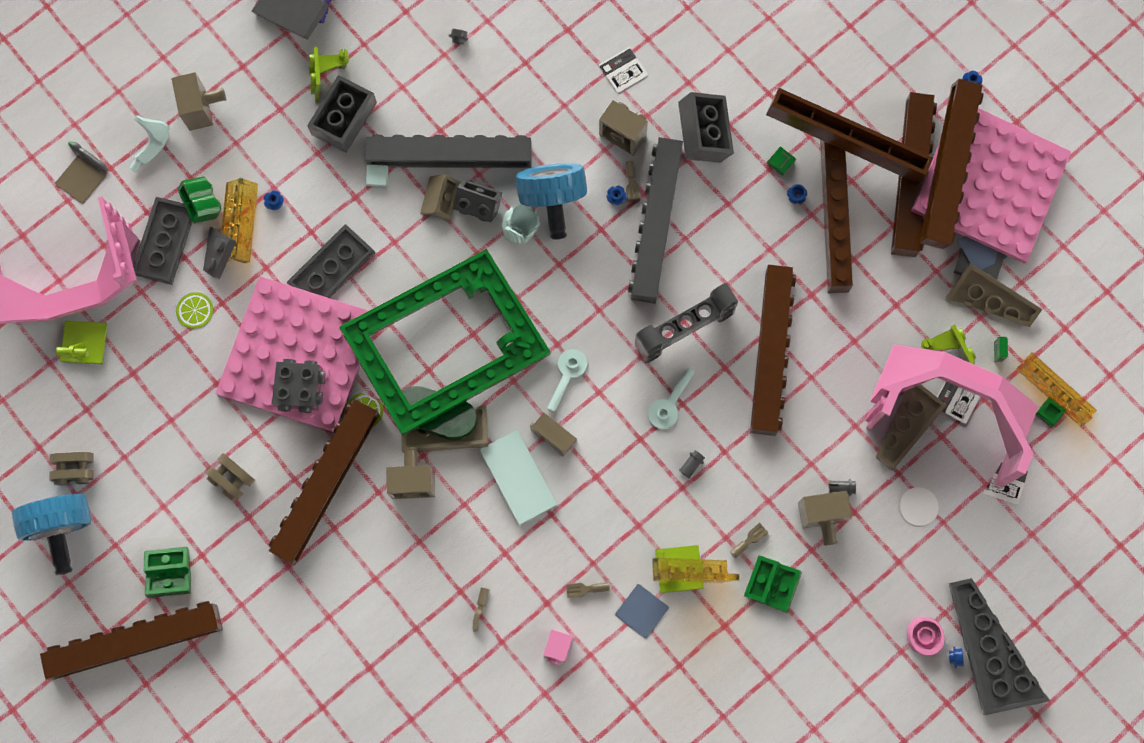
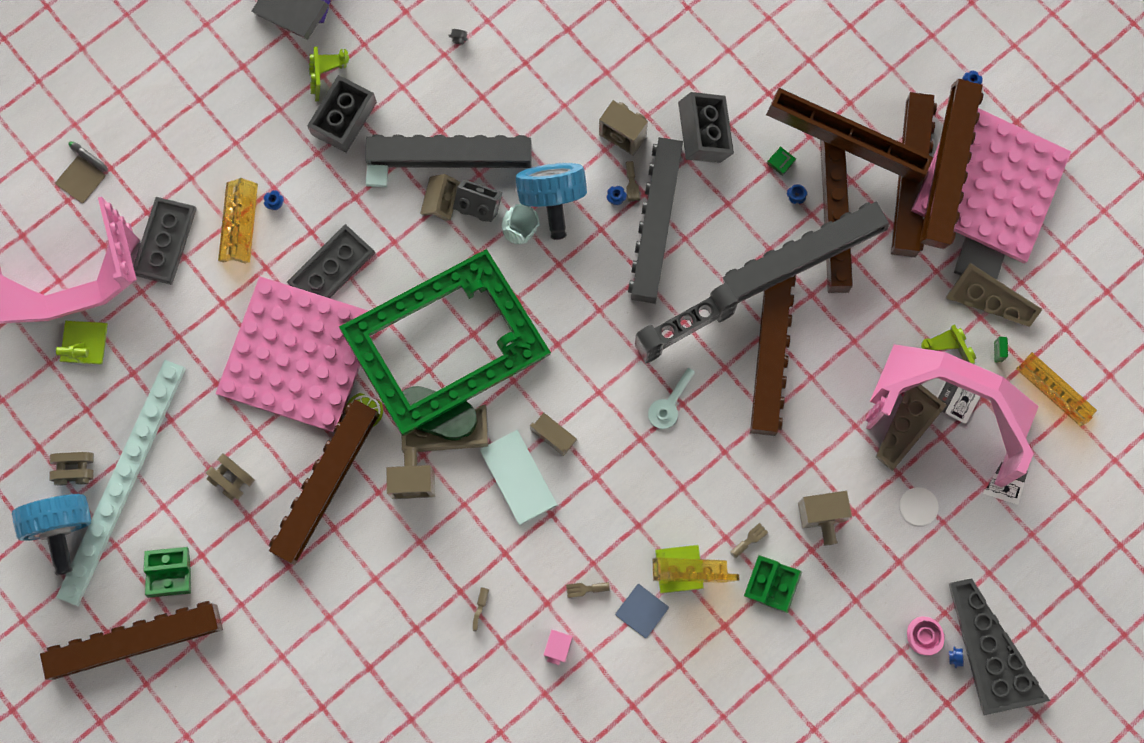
(121, 483): none -> light aqua plate
(158, 136): light aqua animal -> none
(194, 100): dark tan brick -> none
(194, 310): lime sticker -> none
(199, 200): green brick -> none
(217, 252): dark grey wing -> none
(298, 386): dark grey brick -> none
(571, 365): light aqua piece -> none
(623, 70): sticker -> none
(692, 464): dark grey pin -> none
(807, 251): none -> dark grey brick
(837, 486): dark grey pin -> none
(977, 253): sand blue sticker -> none
(1050, 412): green tile -> none

